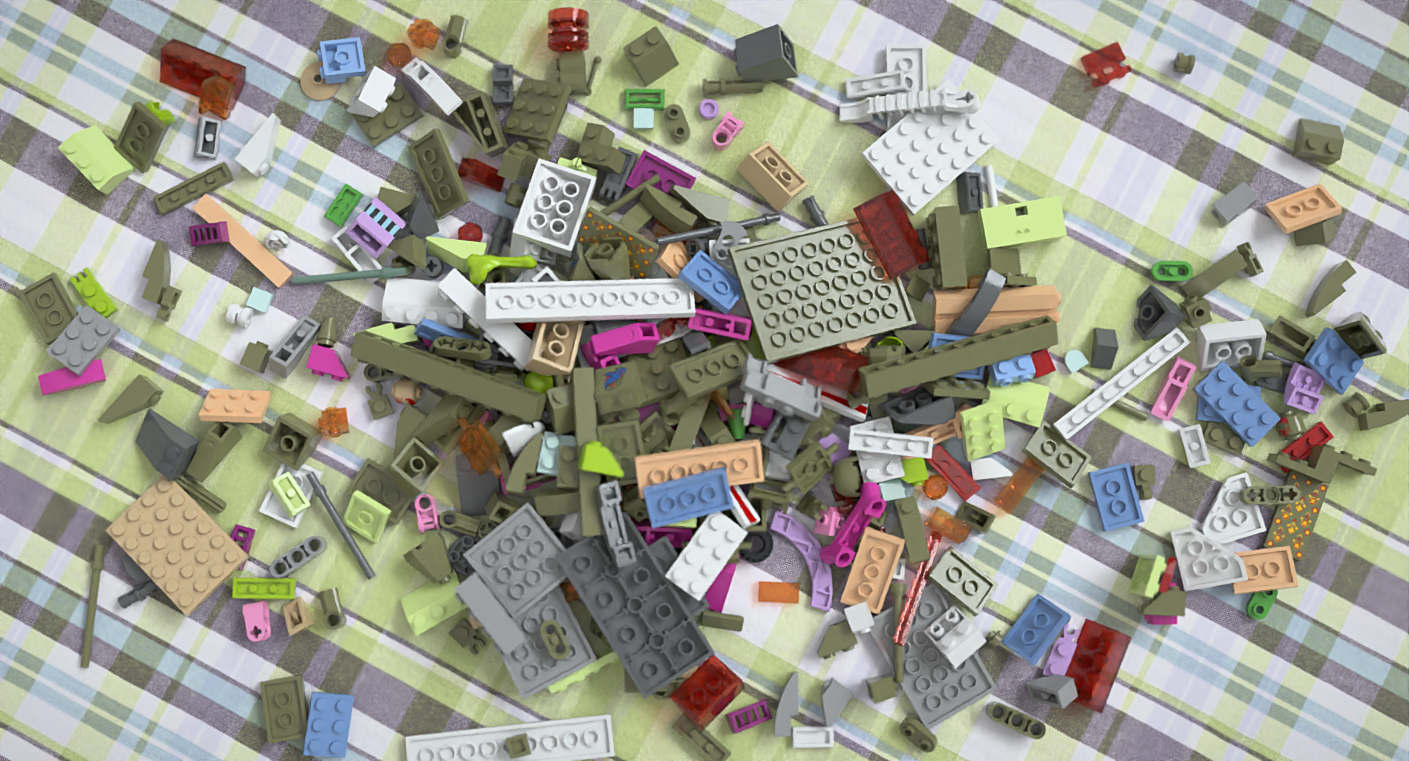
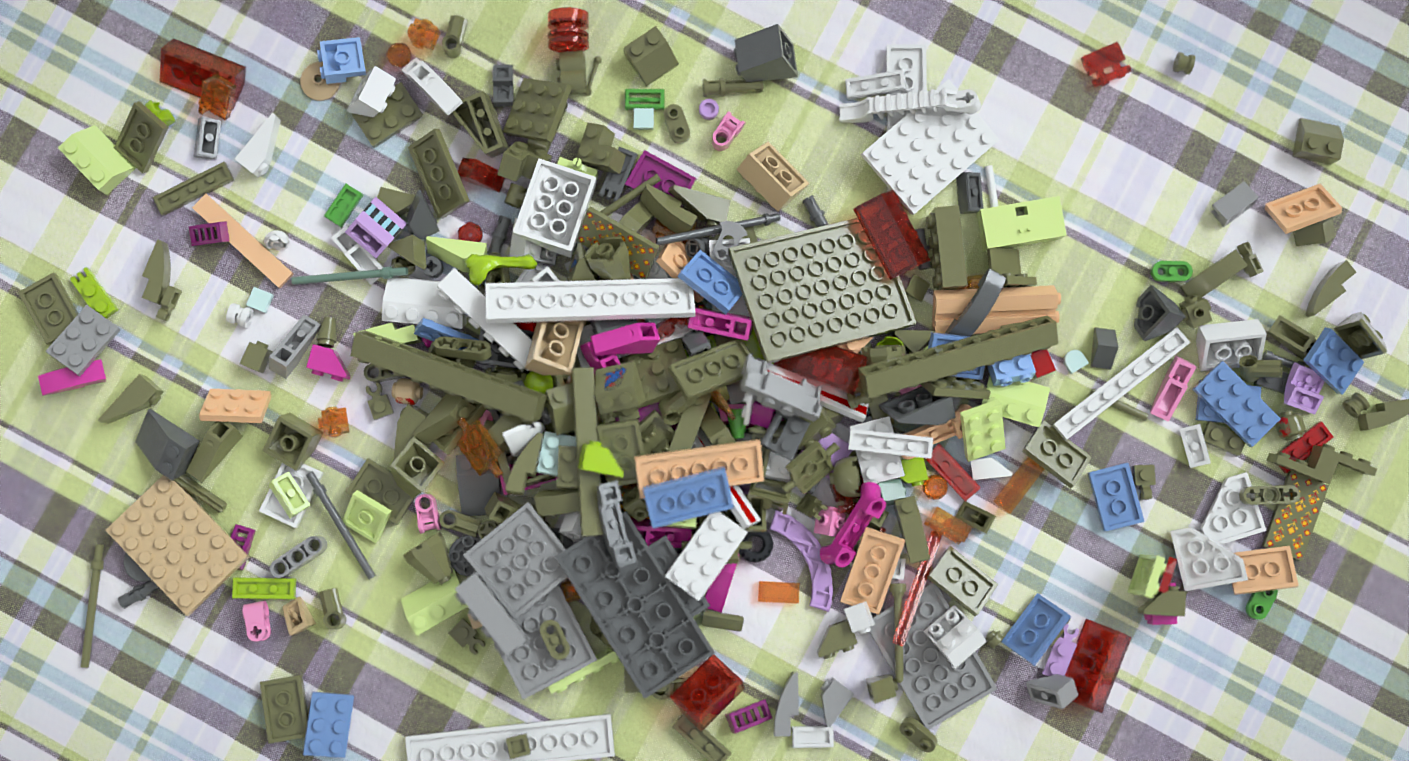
(1025, 720): olive beam -> none

